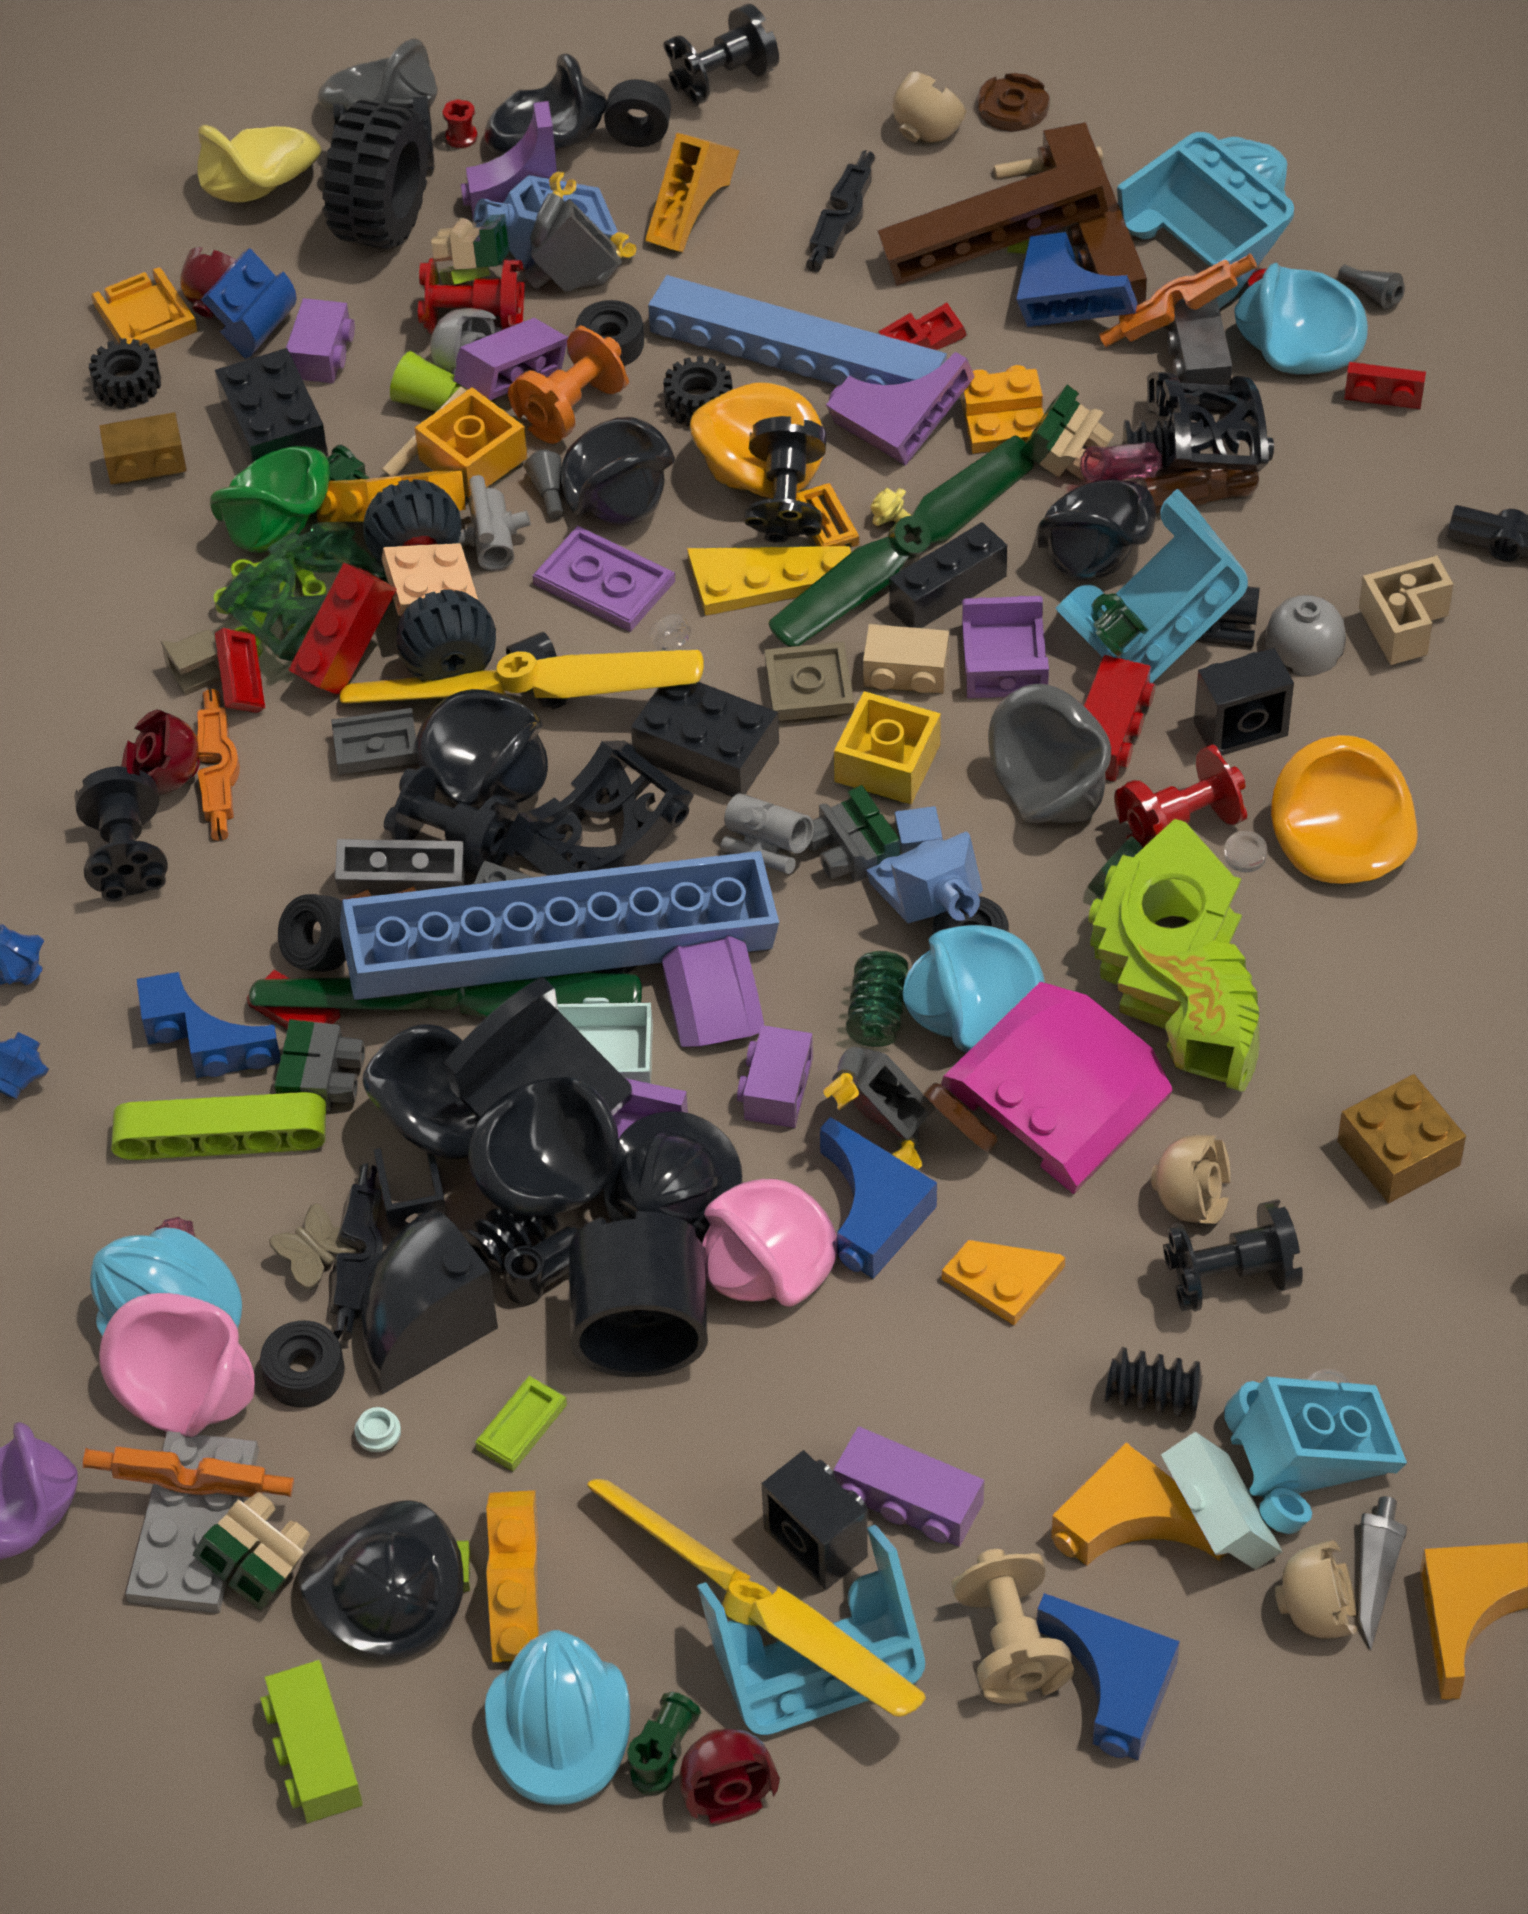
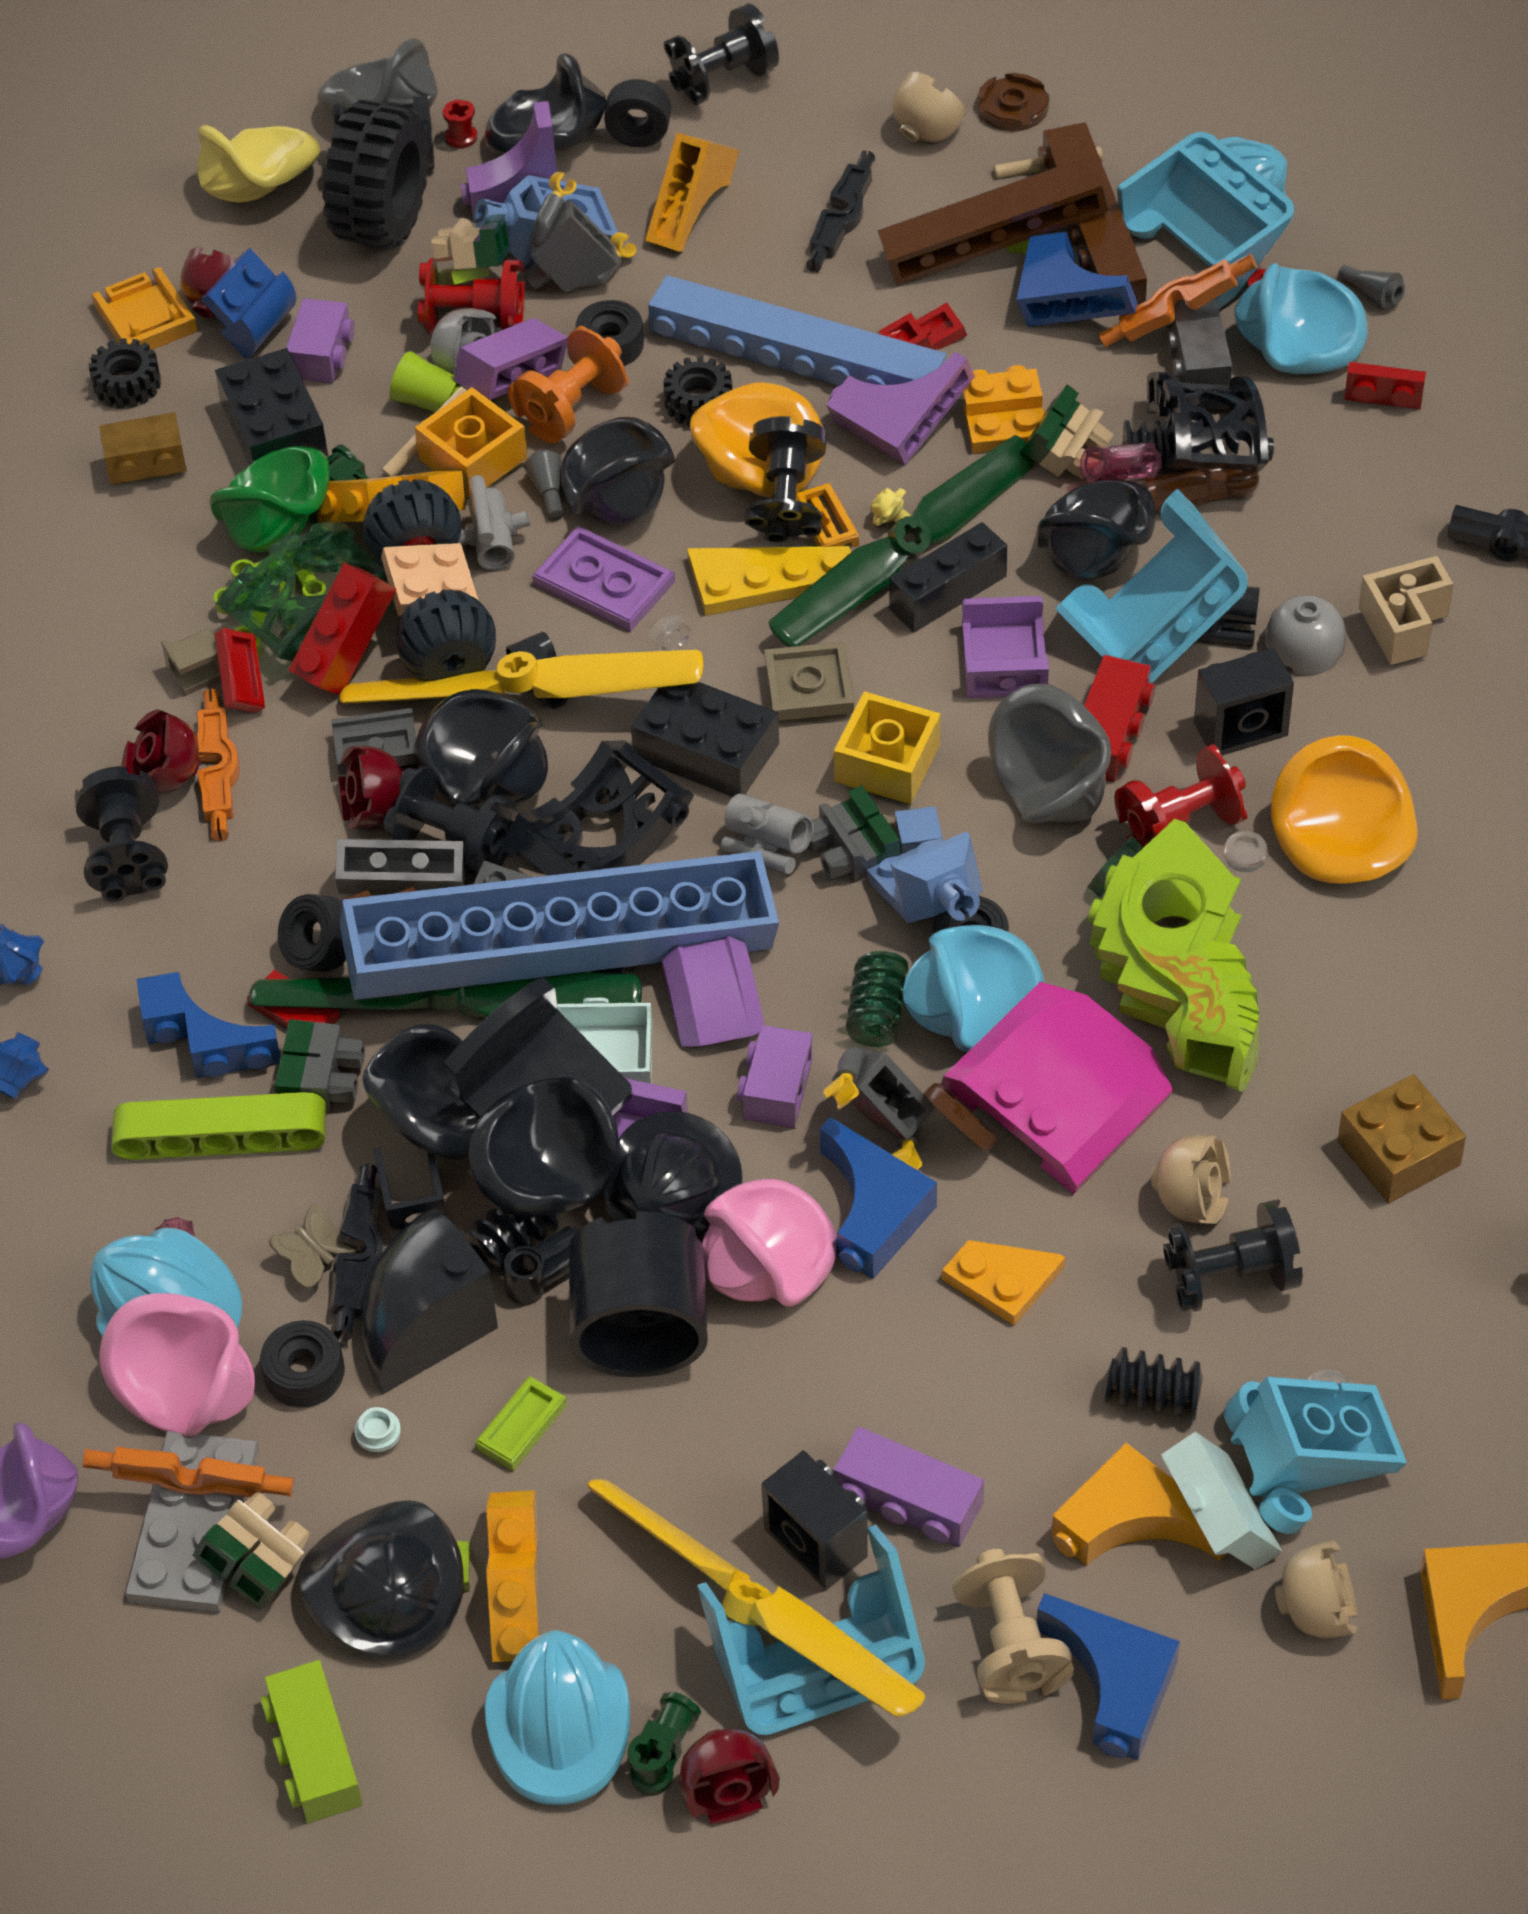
(369, 786): none -> dark red cylinder
(906, 658): tan brick -> none
(1117, 624): dark green connector -> none
(1378, 1557): flat silver bar -> none

